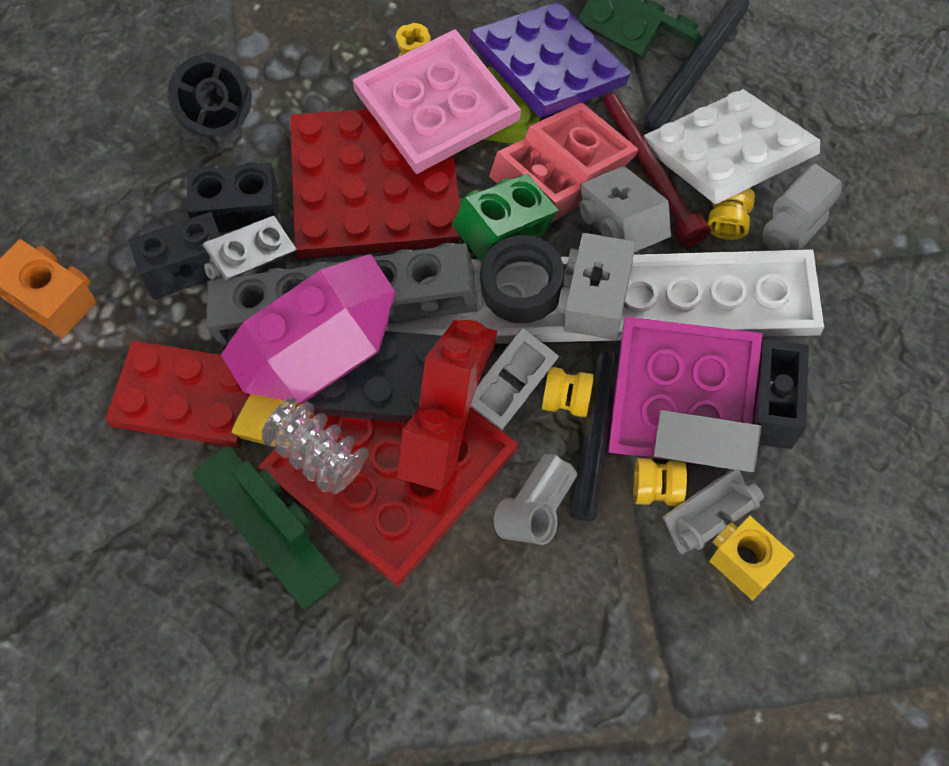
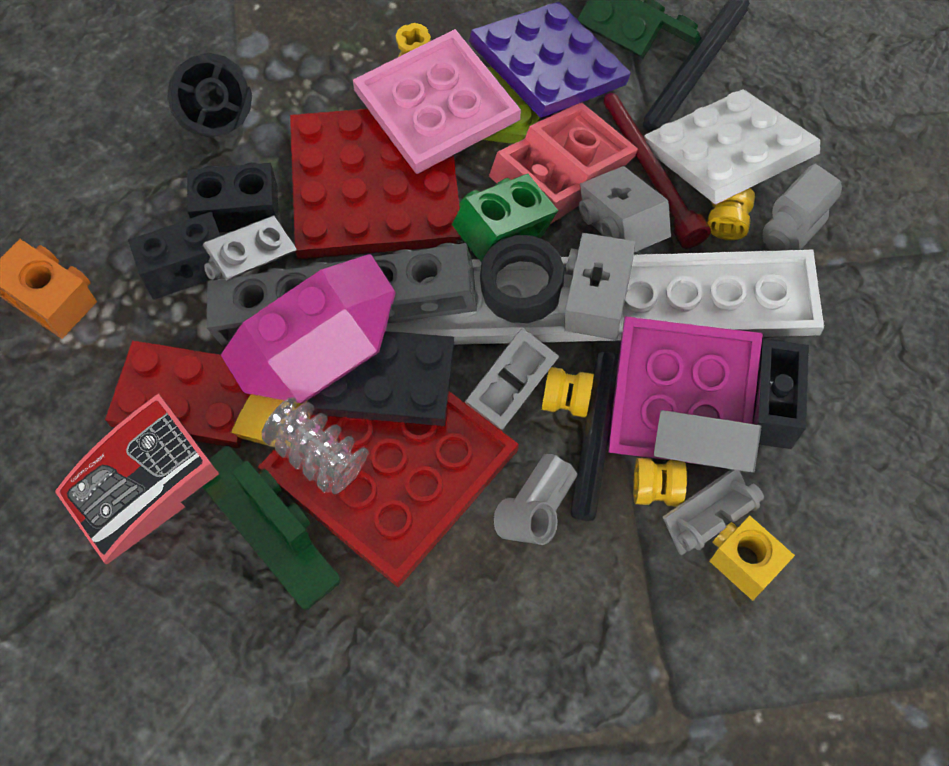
(134, 479): none -> slope
(448, 386): red arch -> none

